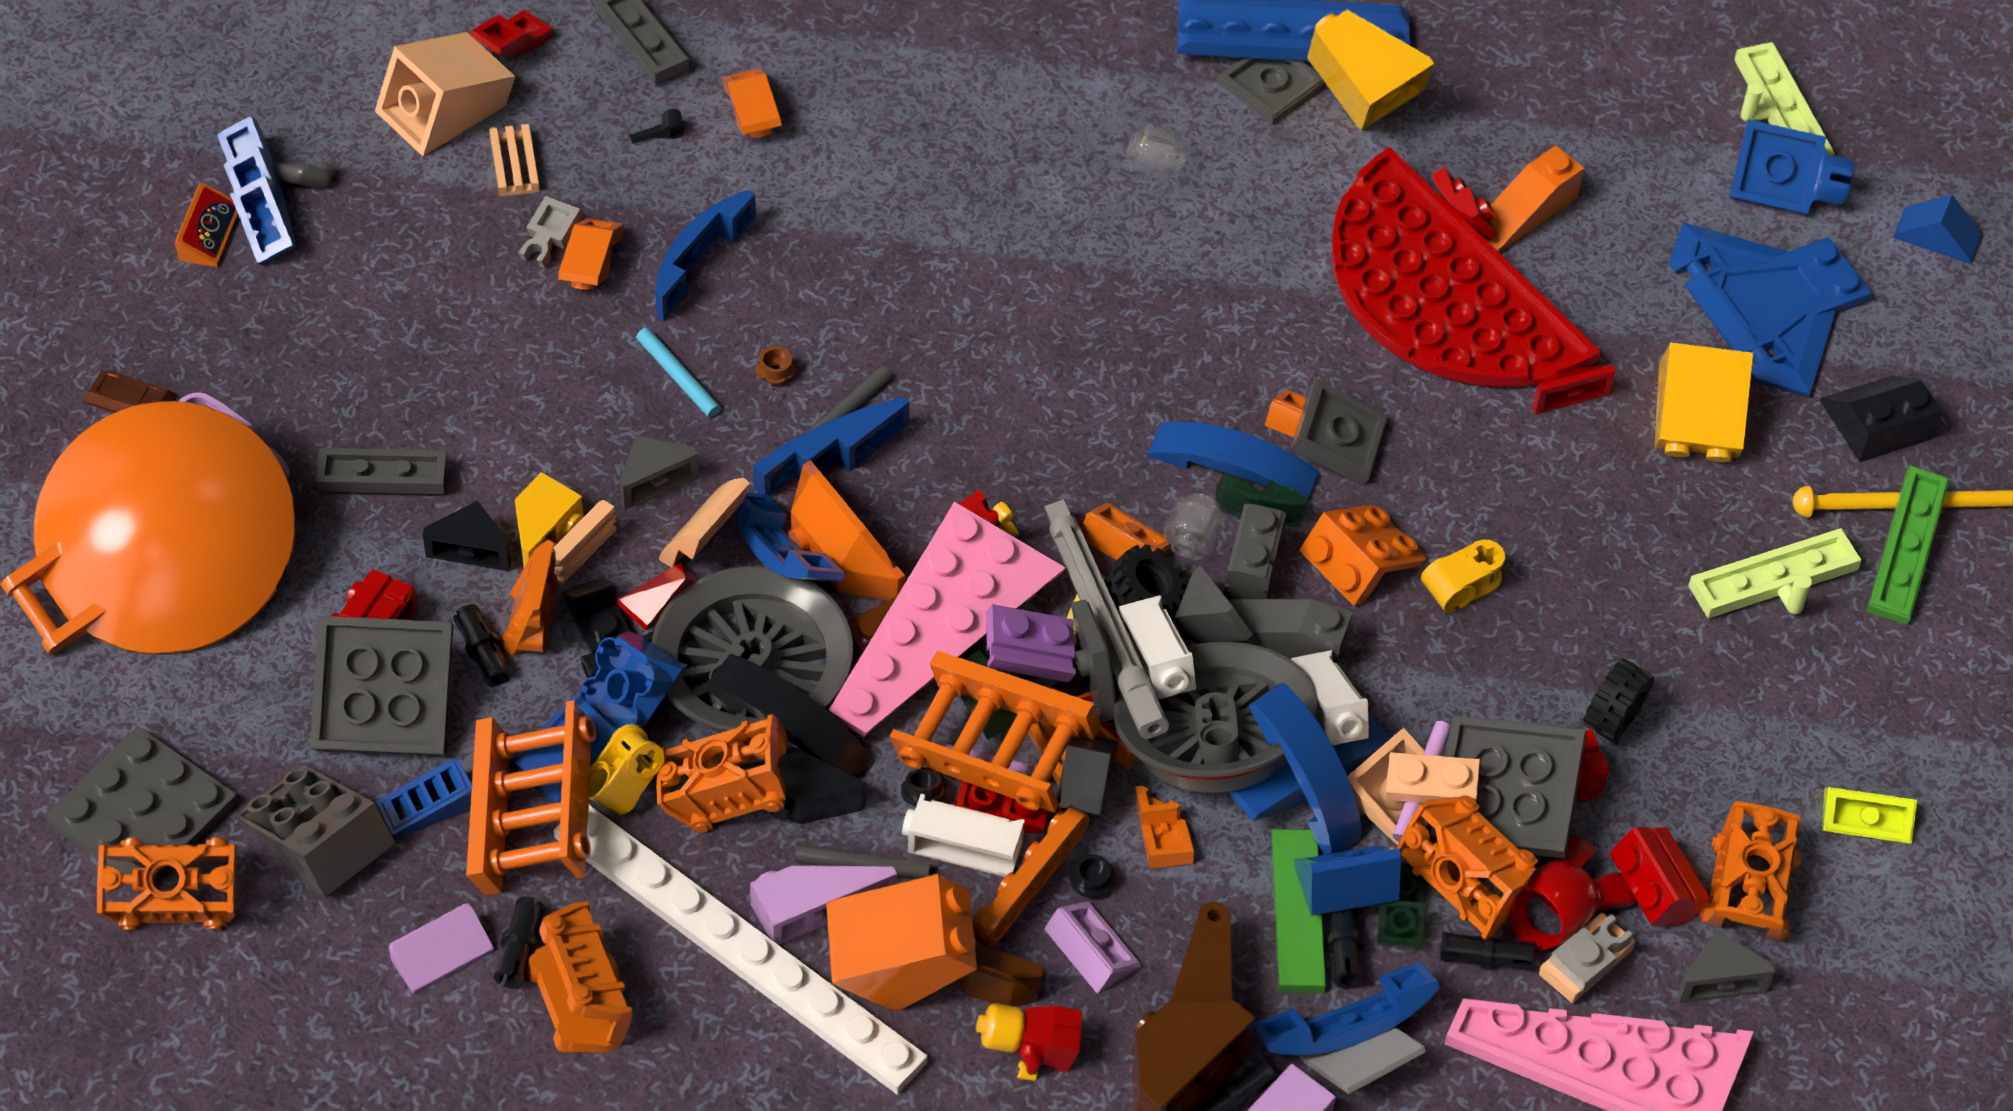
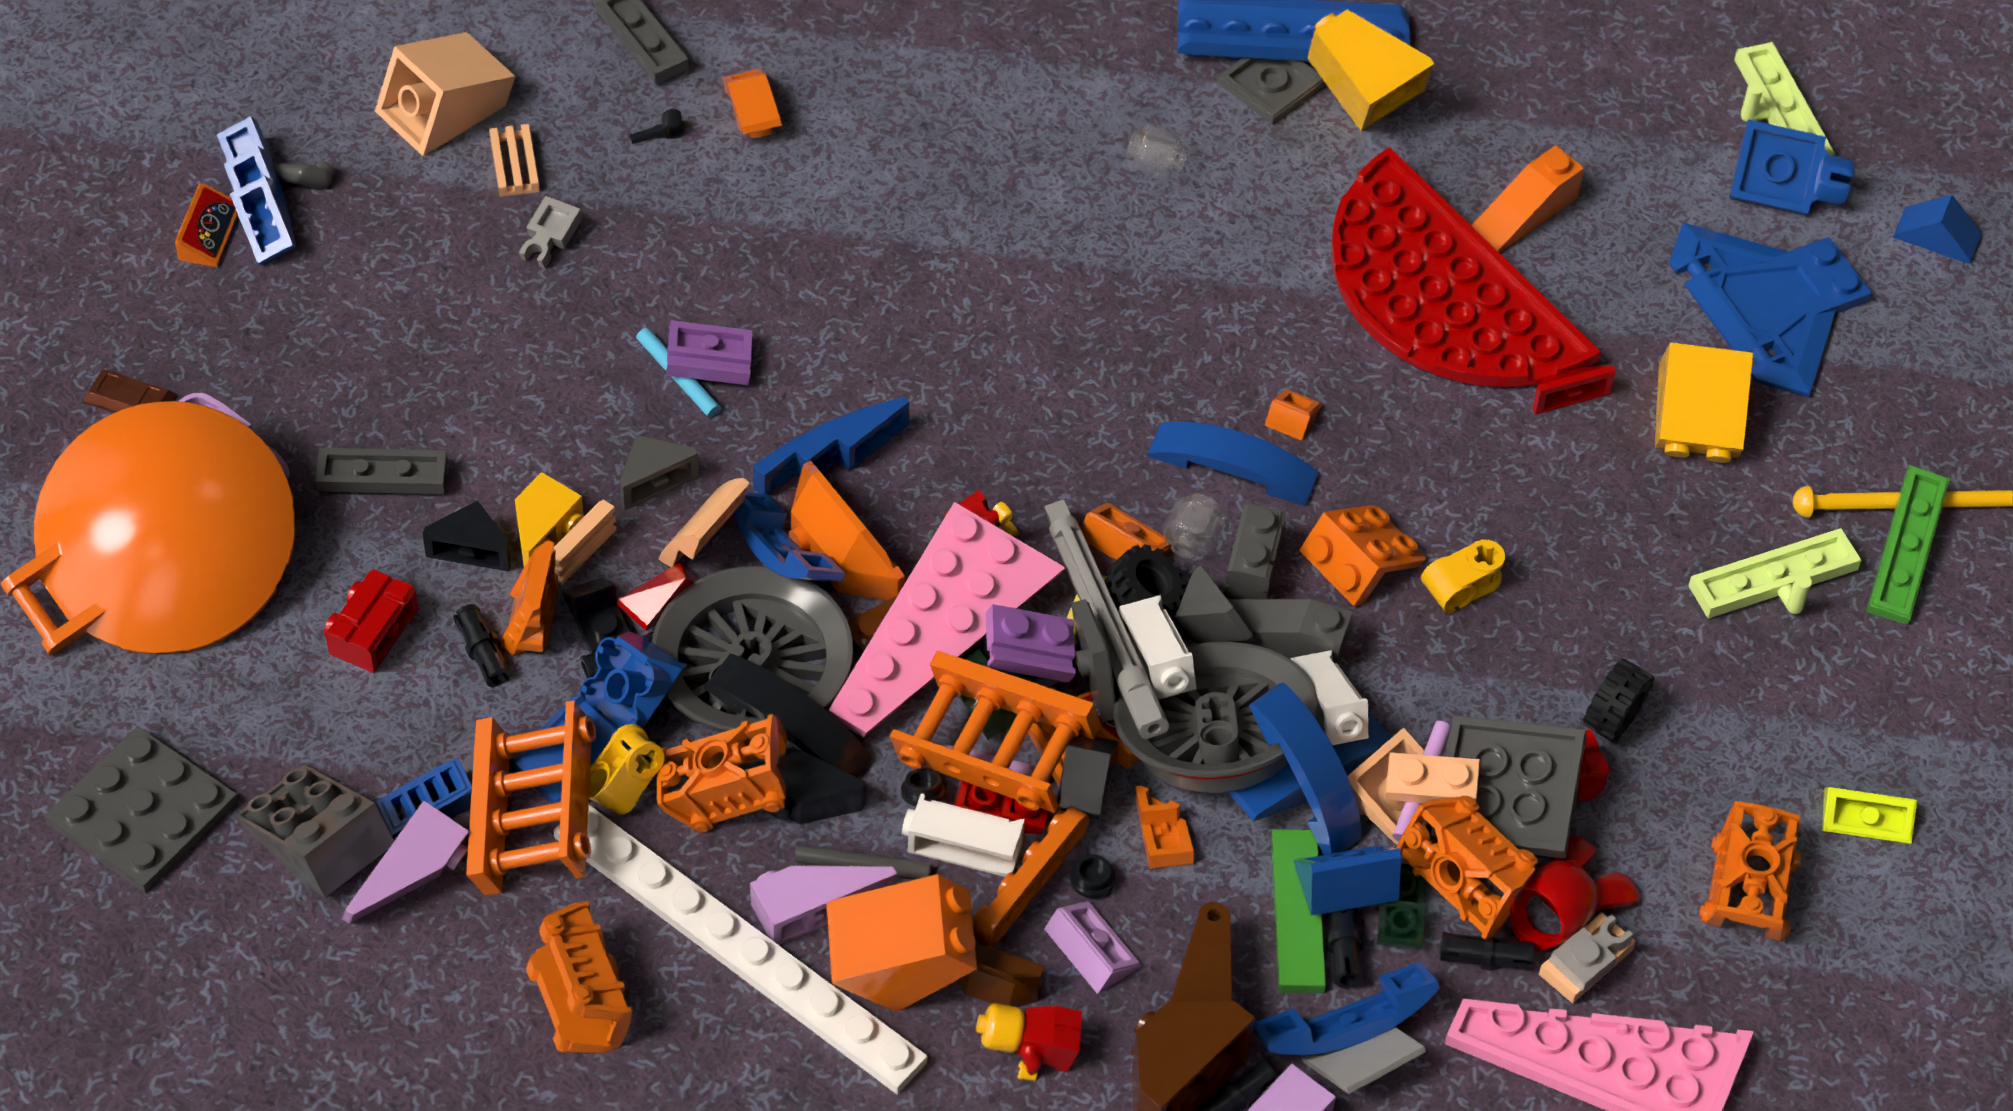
(169, 906): orange piece -> none
(381, 685): dark grey plate -> none
(415, 858): none -> lavender slope
(440, 948): lavender slope -> none
(513, 35): red slope -> none
(519, 942): black pin -> none
(589, 253): orange slope -> none
(709, 352): none -> medium lavender plate
(724, 220): blue slope -> none
(773, 357): dark orange plate -> none
(858, 396): dark grey bar -> none
(1234, 493): clear green slope -> none
(1339, 432): dark grey tile -> none
(1463, 200): red slope -> none
(1659, 876): red brick -> none
(1725, 971): dark grey slope -> none
(1884, 415): black slope -> none

